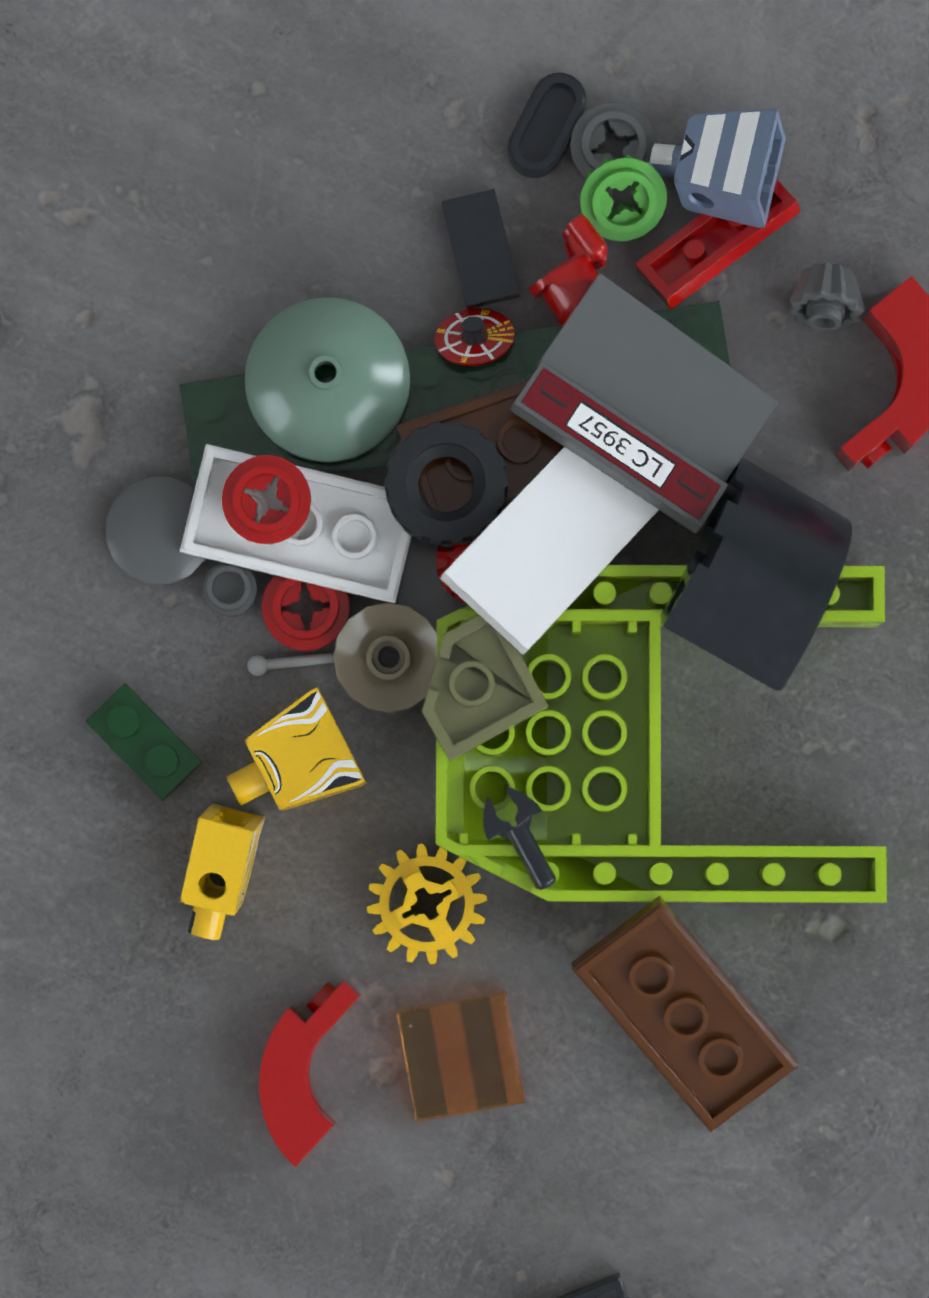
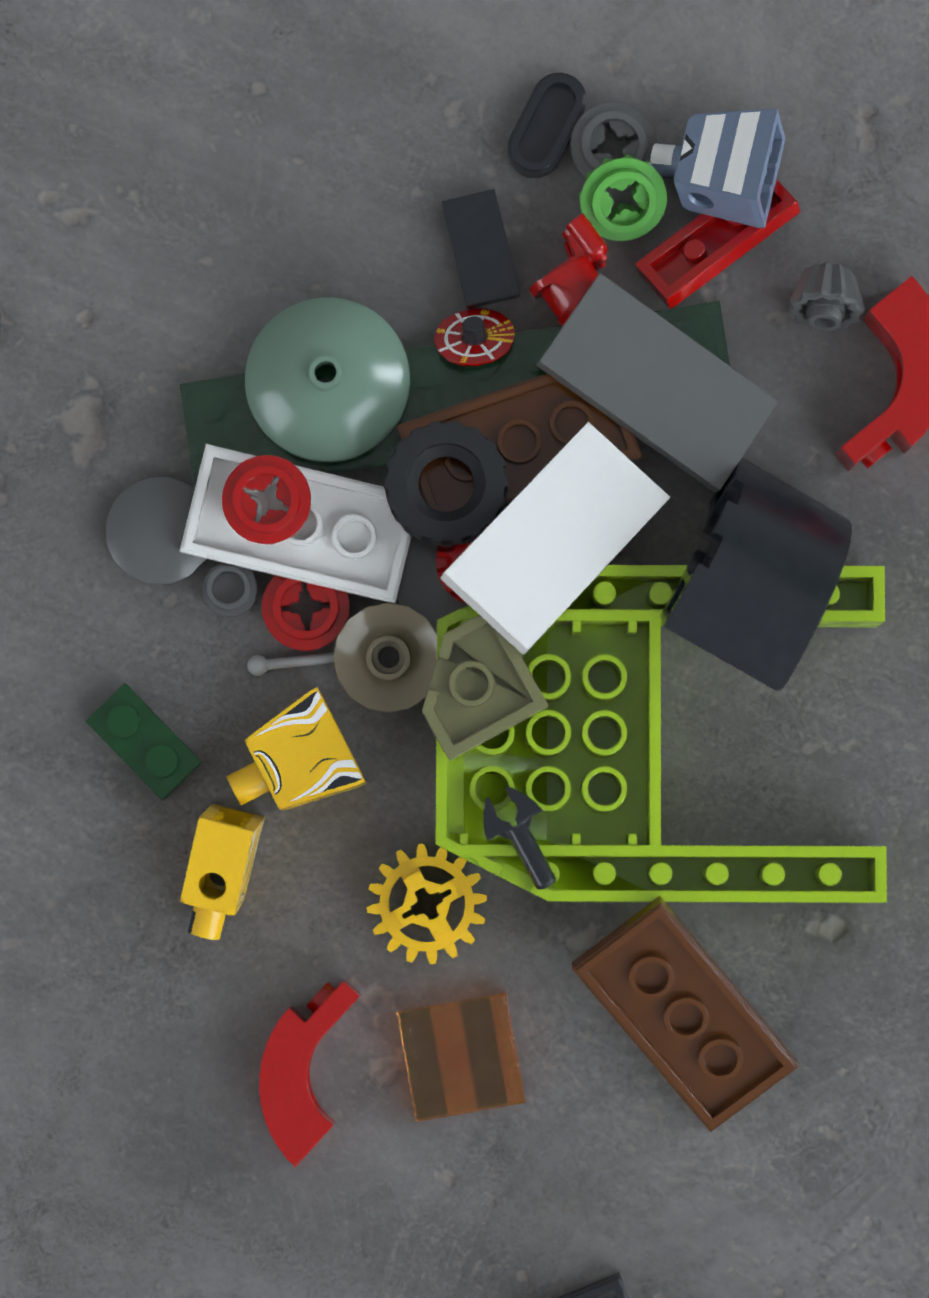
(619, 447): tile -> none

